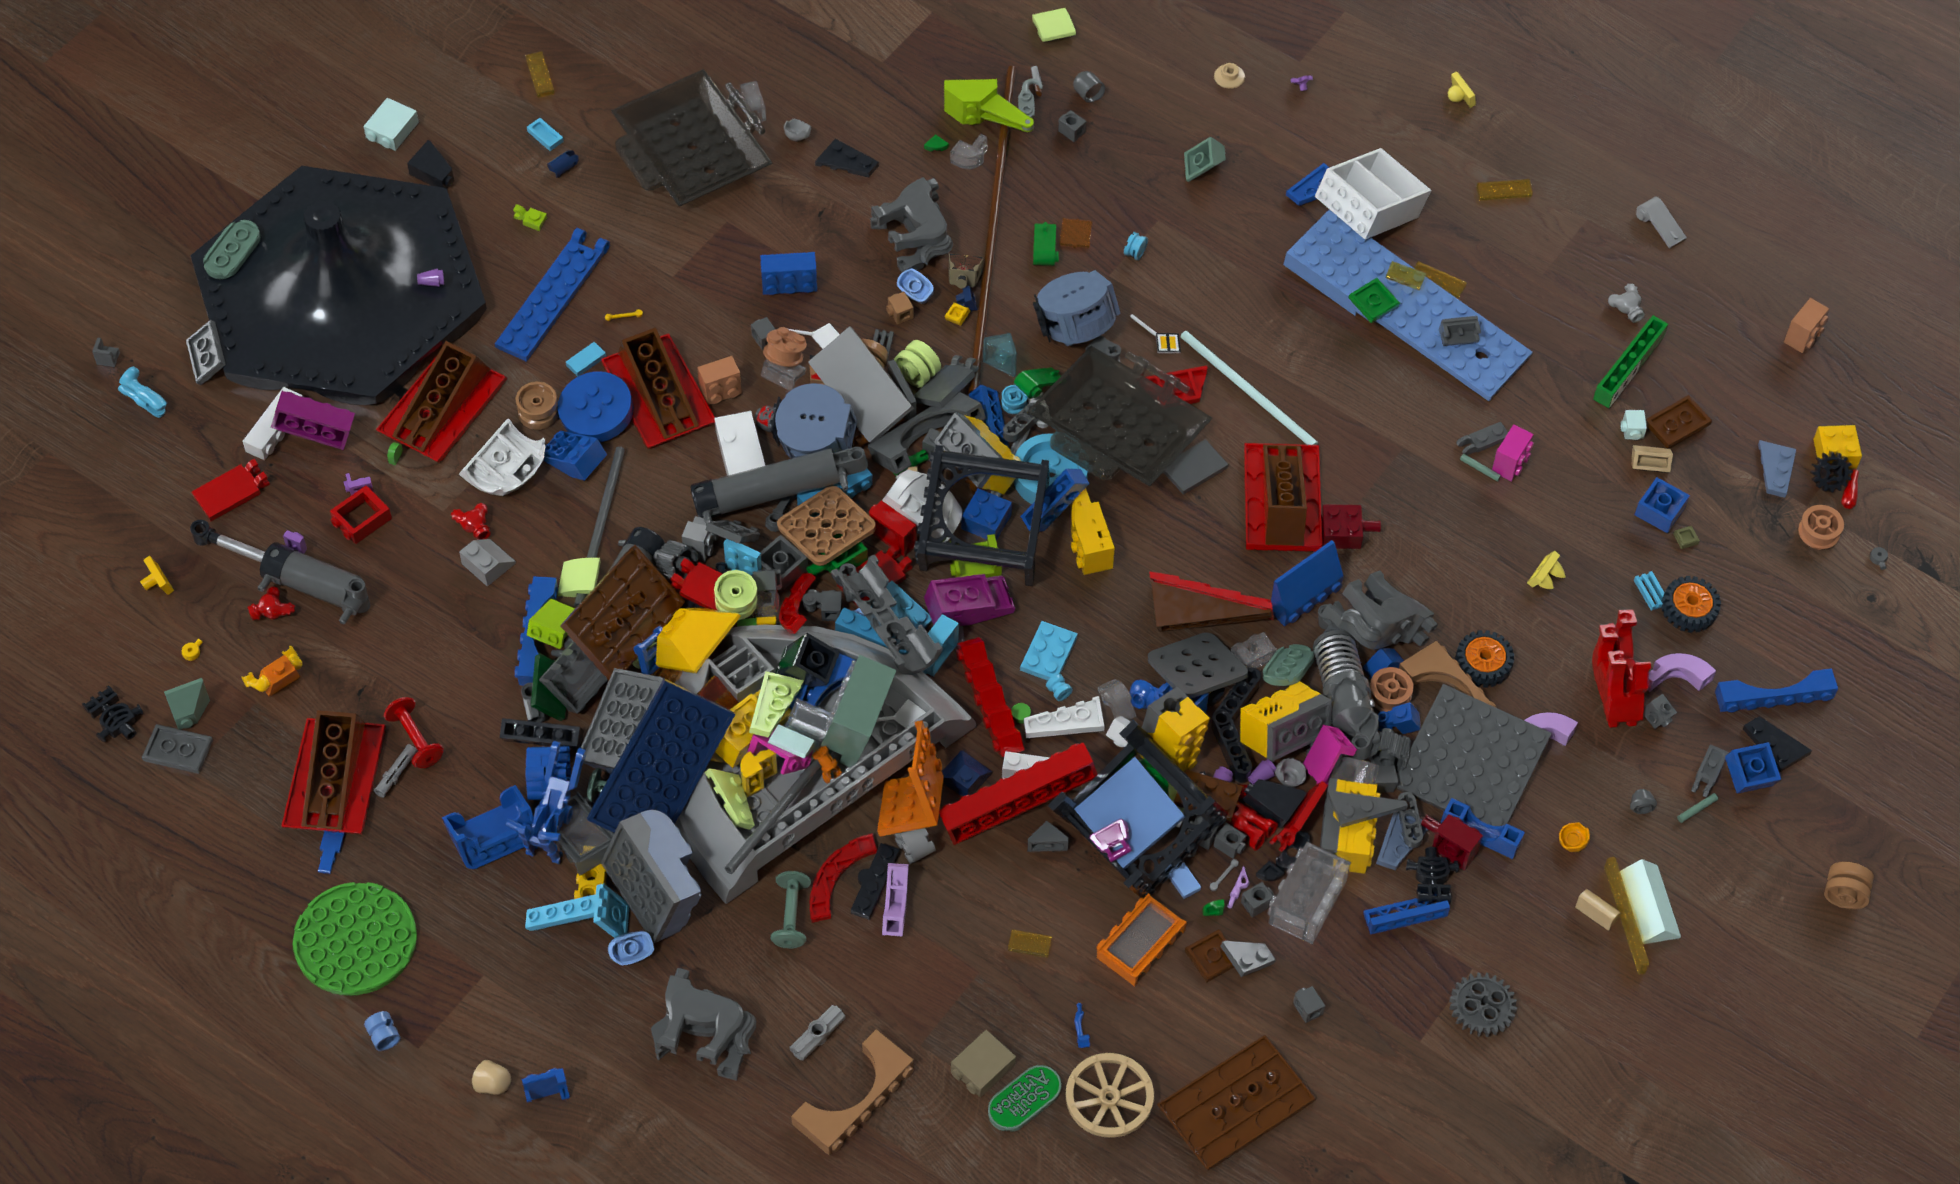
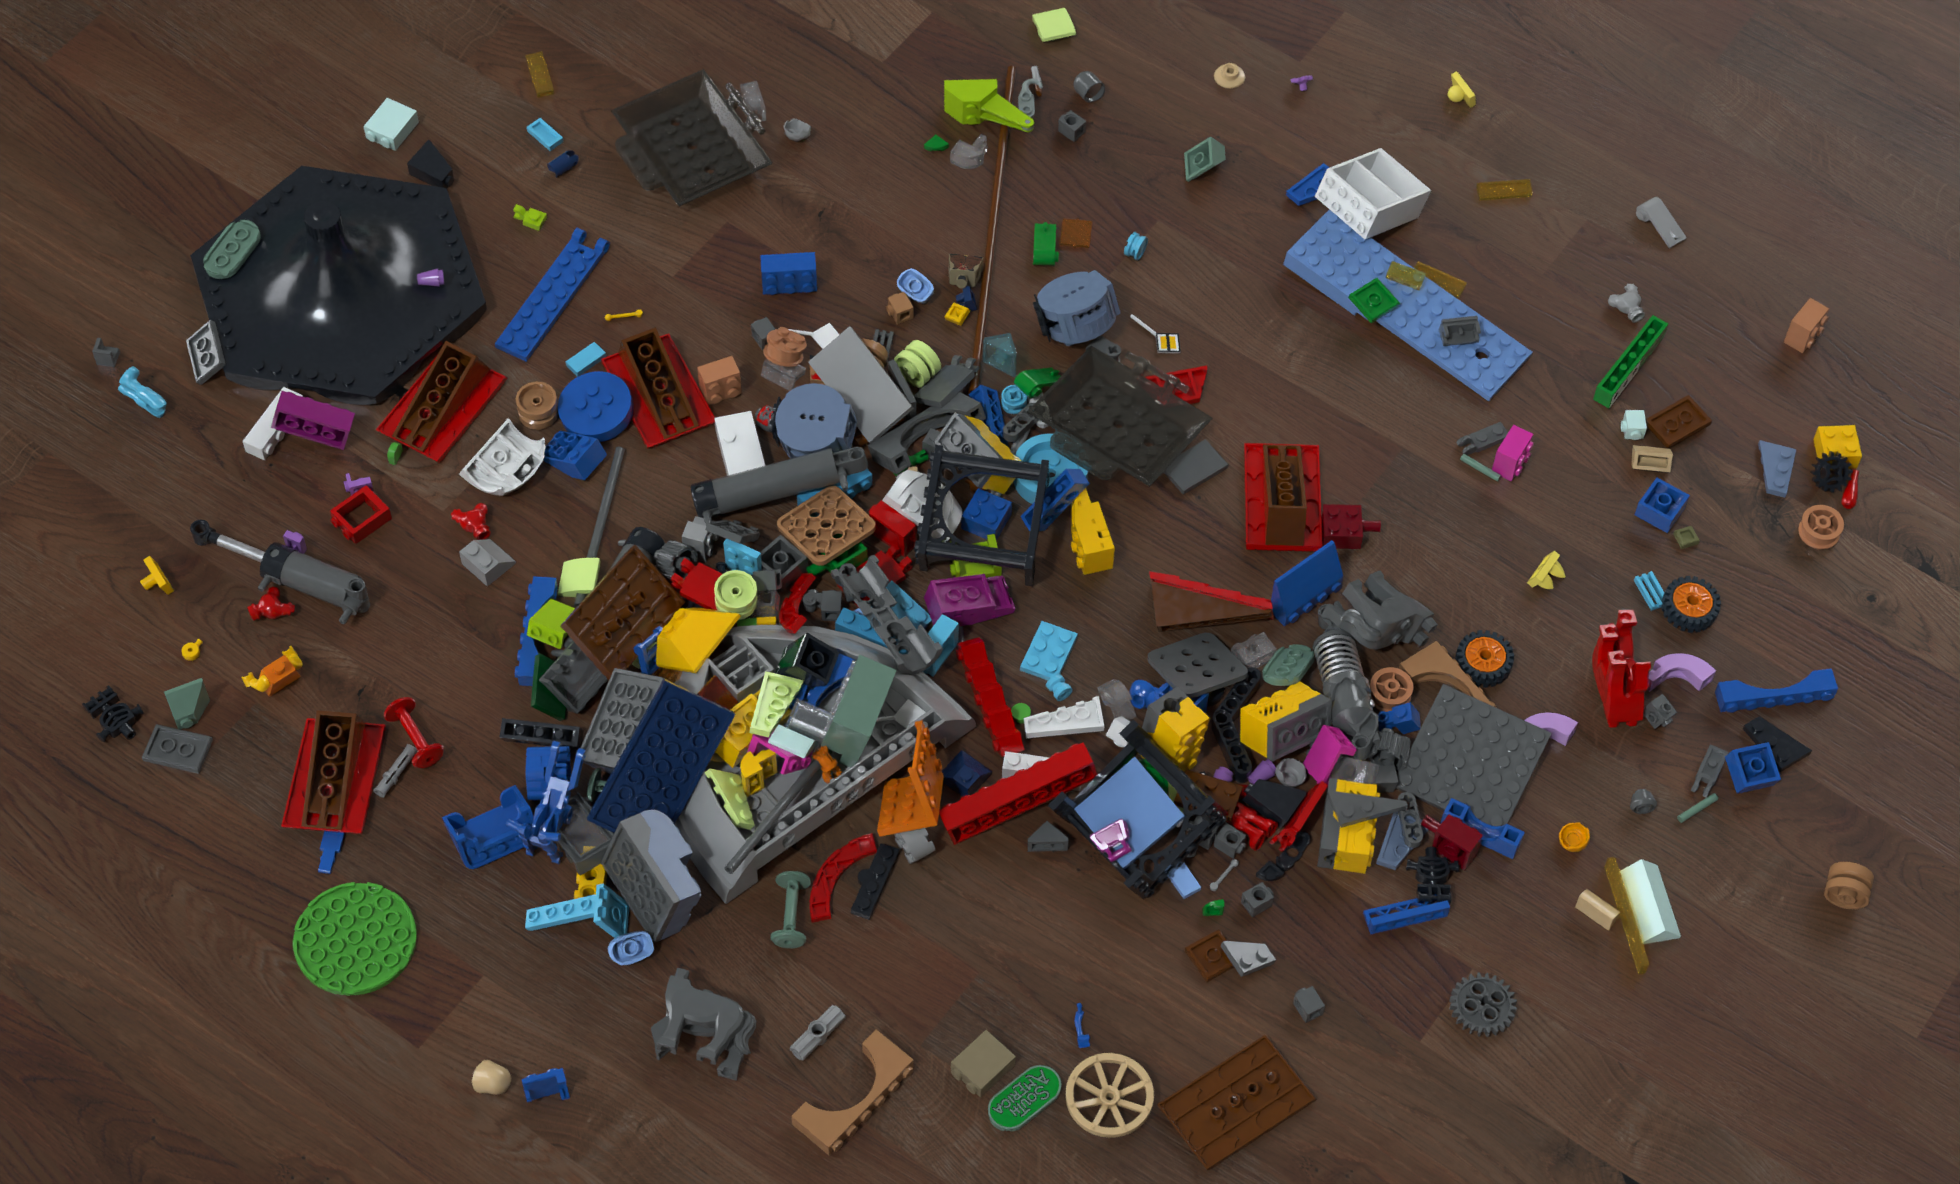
(230, 490): red tile -> none
(382, 1031): medium blue wheel -> none
(532, 714): dark grey piece -> none
(778, 512): dark grey piece -> none
(842, 156): black wing -> none
(895, 899): lavender arch -> none
(922, 219): dark grey piece -> none
(1029, 943): clear yellow tile -> none
(1140, 939): window -> none
(1237, 888): lavender hand -> none
(1247, 388): light aqua piece -> none
(1308, 892): clear brick -> none
(1382, 659): blue slope -> none
(1879, 557): dark grey piece -> none

